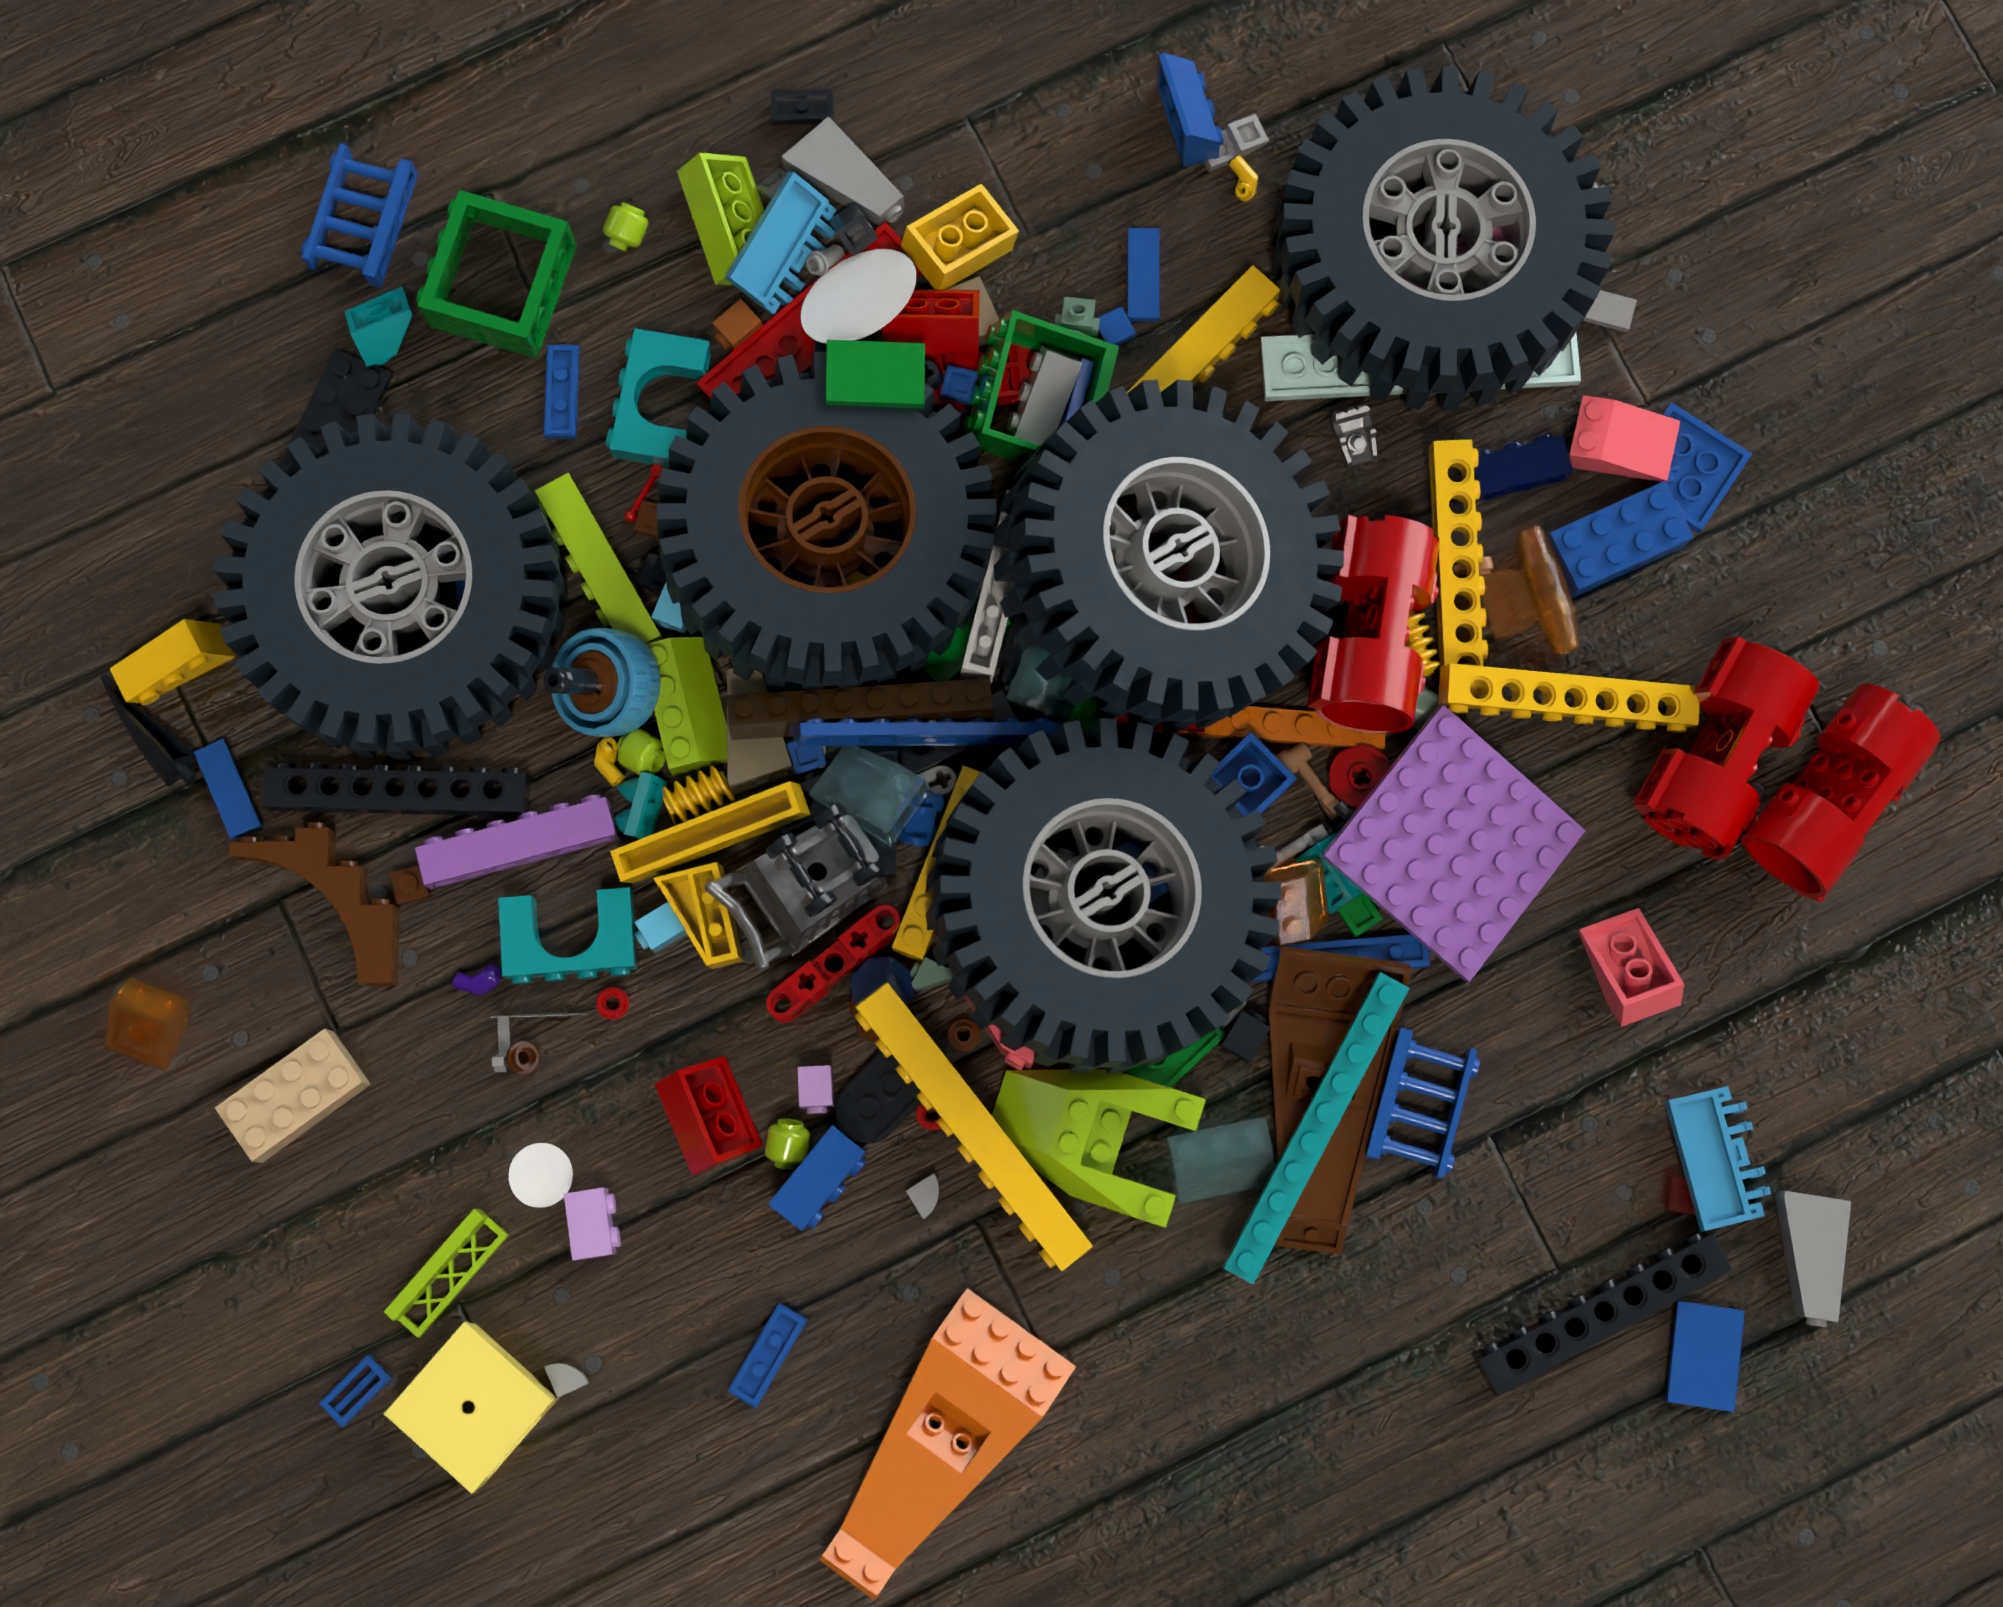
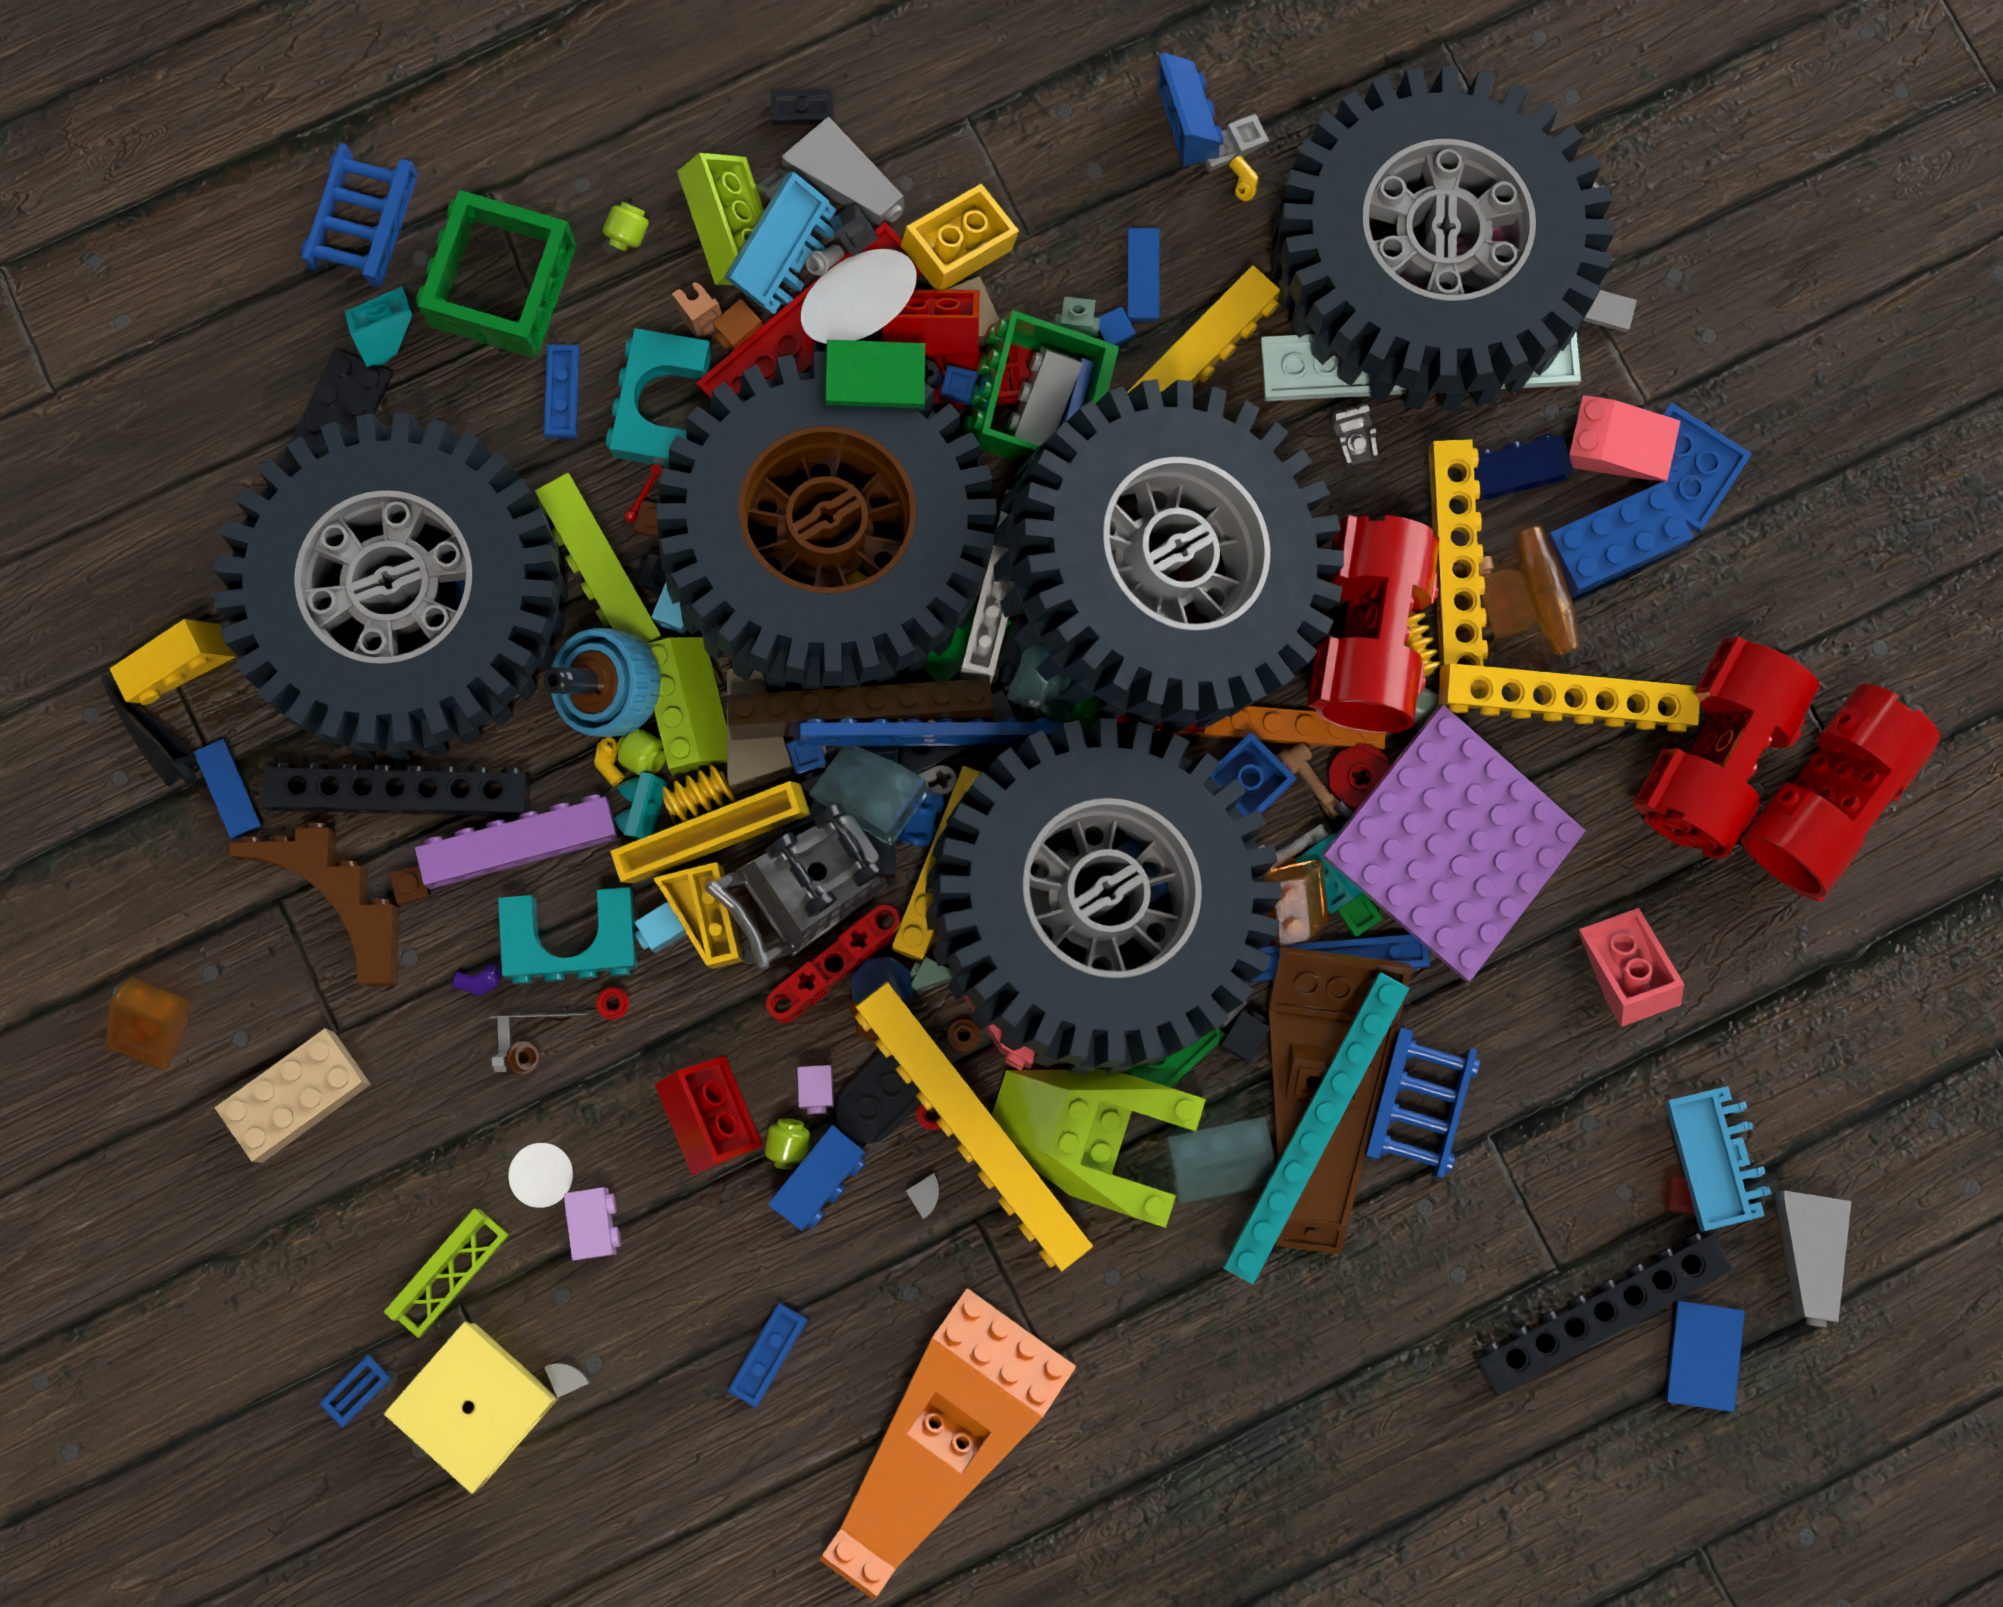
(698, 313): none -> nougat hinge

